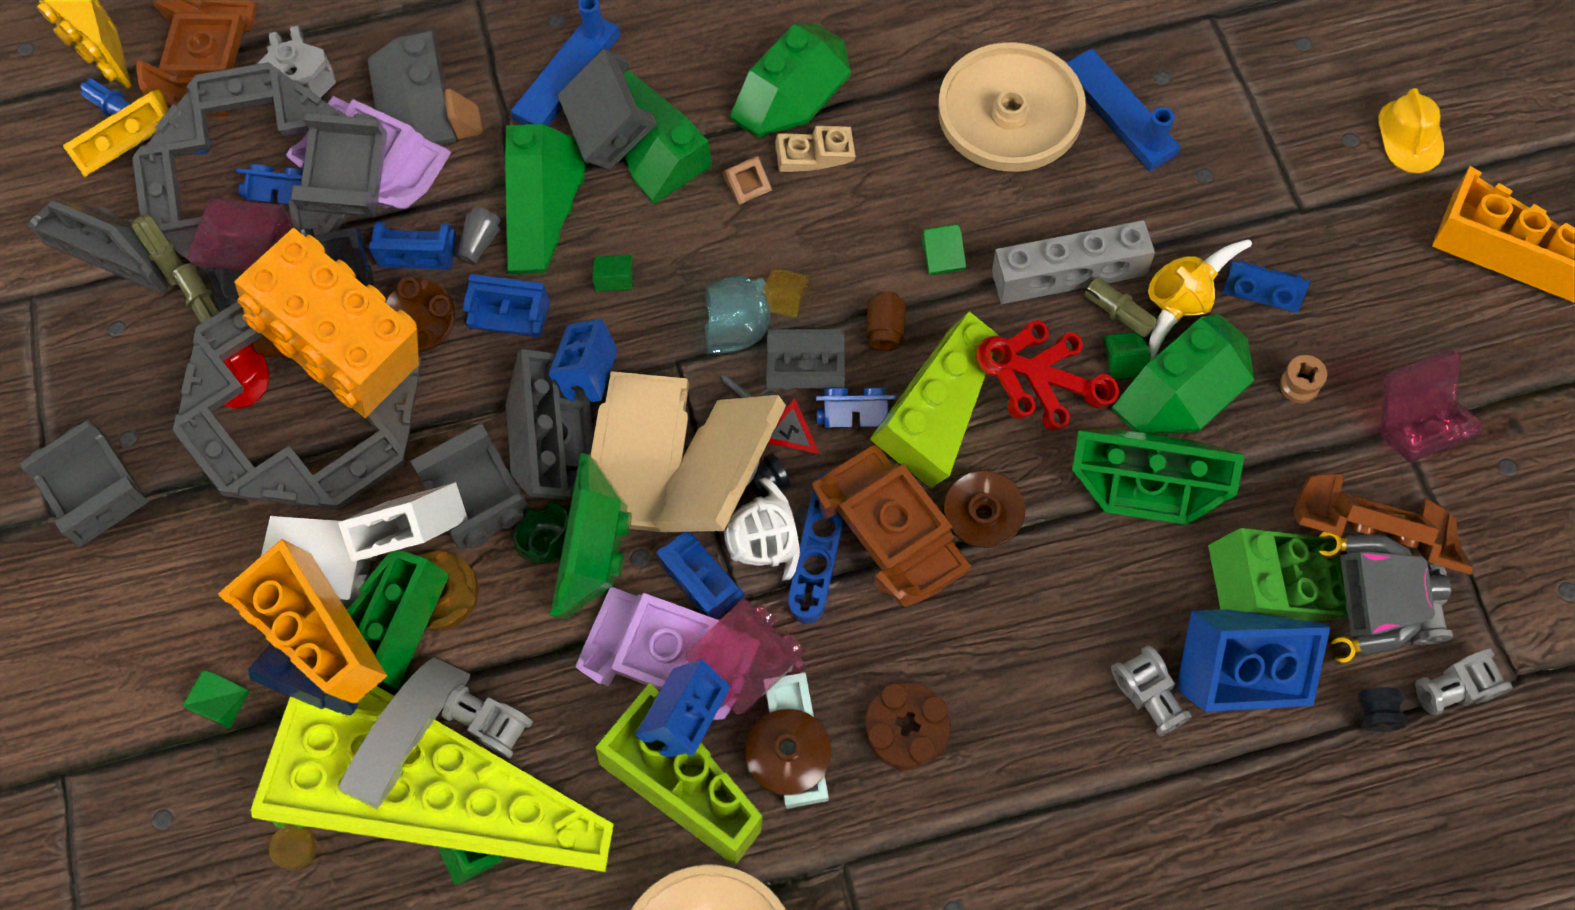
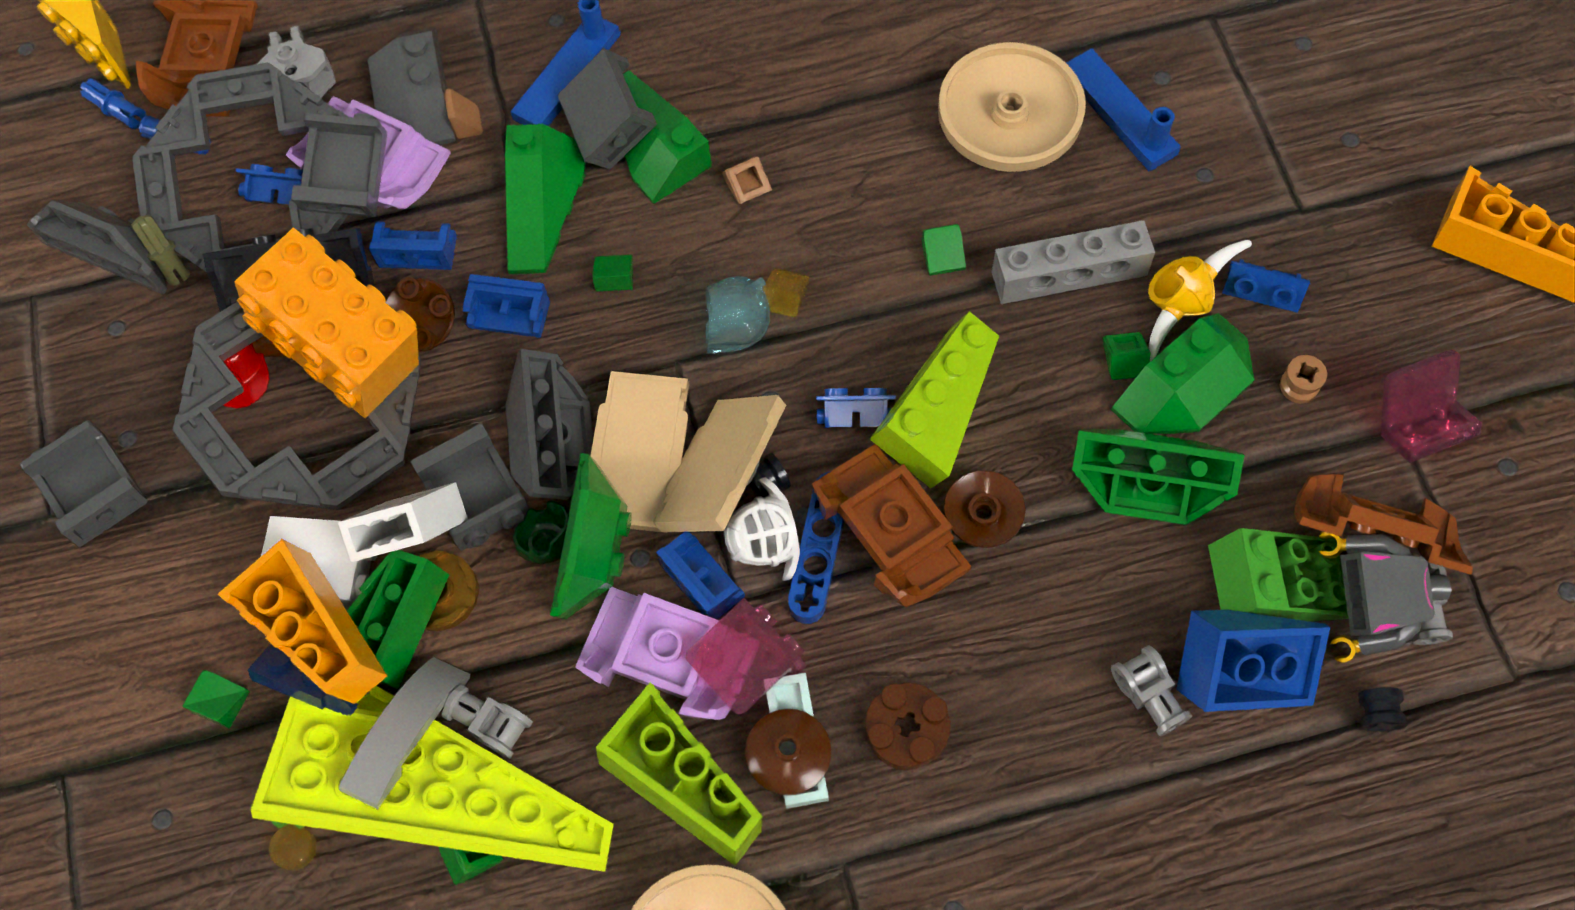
(117, 133): yellow slope -> none
(196, 292): olive axle -> none
(237, 233): clear pink bracket -> none
(477, 234): dark grey cone -> none
(584, 359): blue hinge -> none
(684, 708): blue hinge -> none
(791, 428): piece -> none
(792, 81): green wedge -> none
(805, 359): dark grey bracket -> none
(822, 149): tan slope -> none
(885, 321): reddish brown brick -> none
(1040, 374): red plant -> none
(1121, 307): olive axle -> none
(1412, 132): yellow piece -> none
(1468, 681): light grey connector -> none

